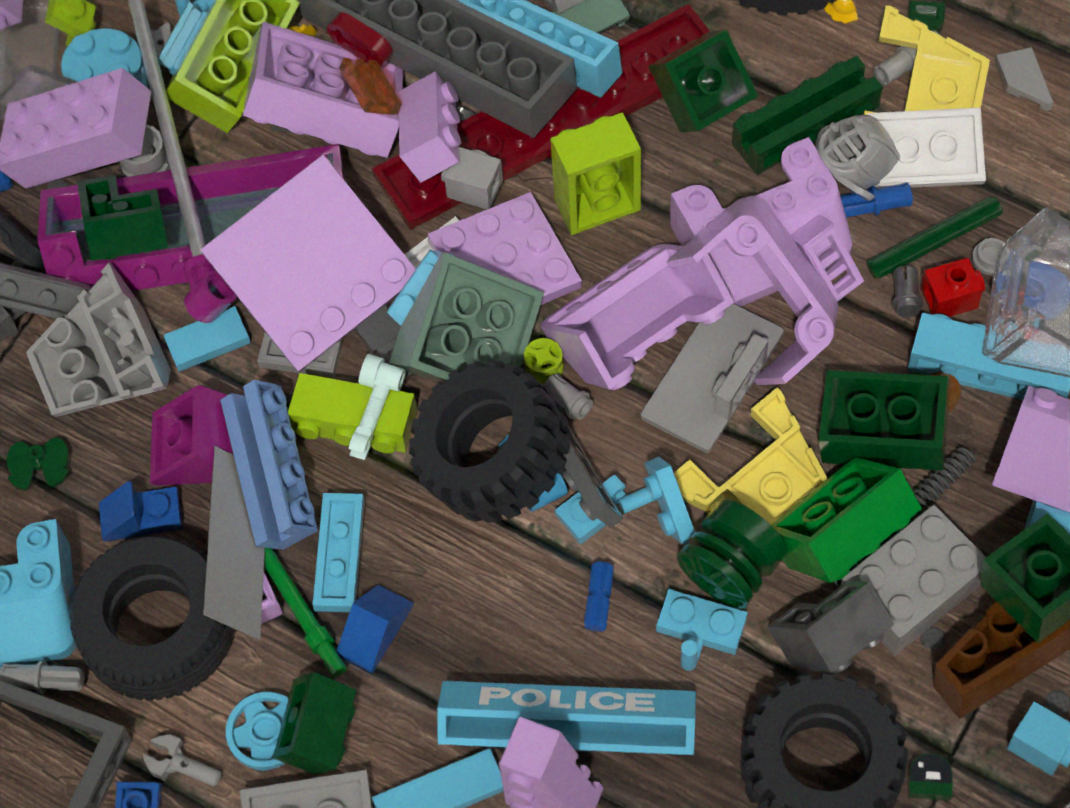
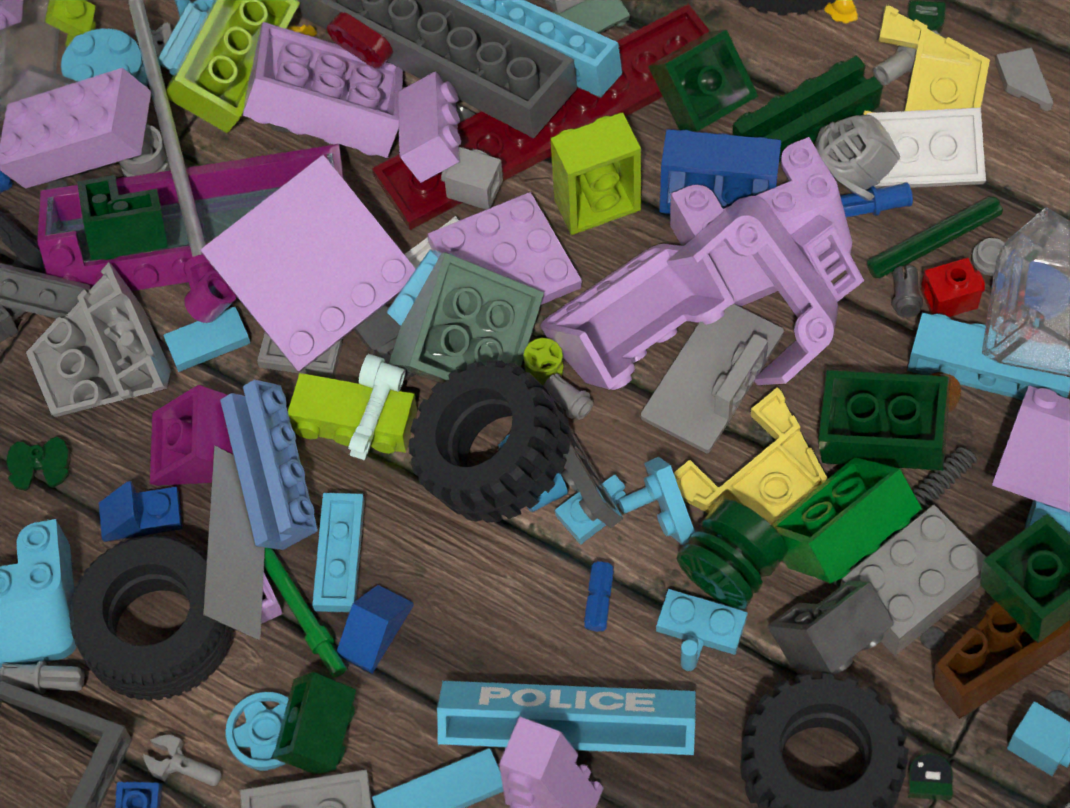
(376, 86): clear orange tile -> none
(722, 162): none -> blue slope

